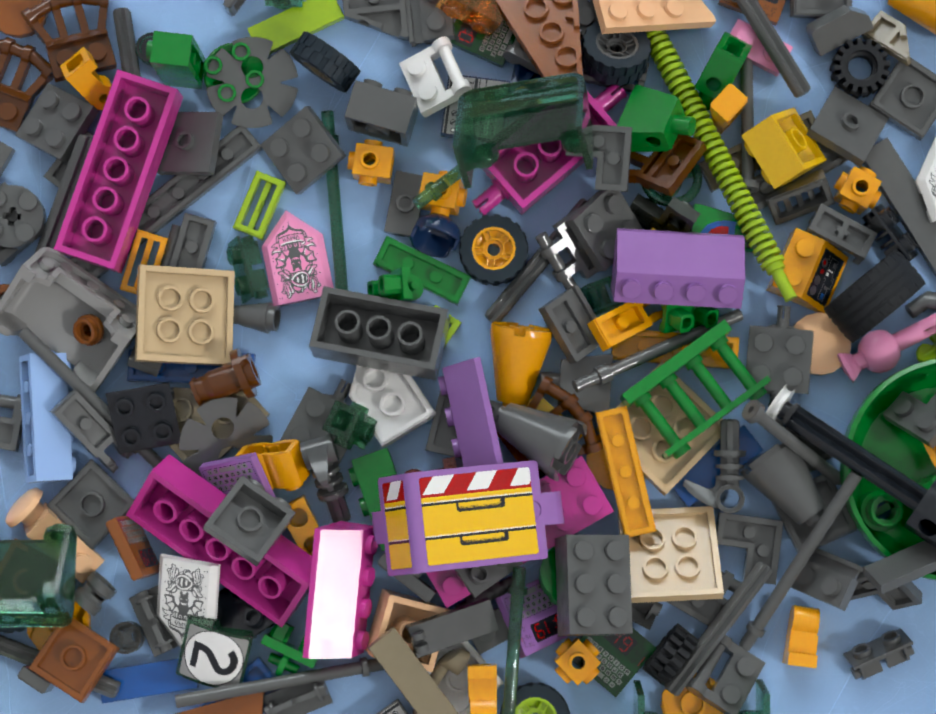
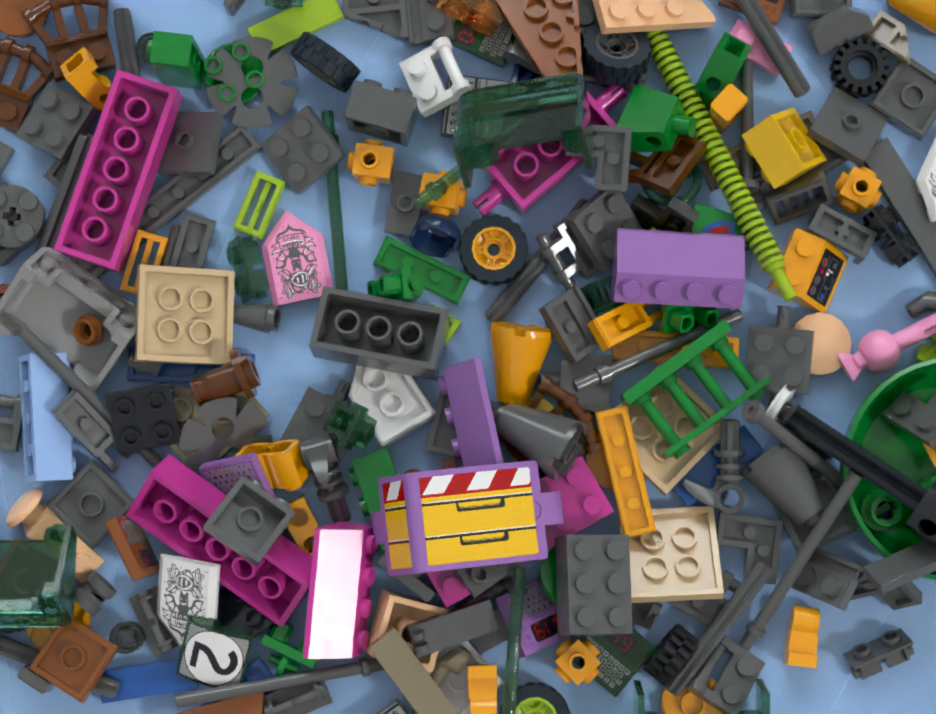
(874, 296): black tyre -> none

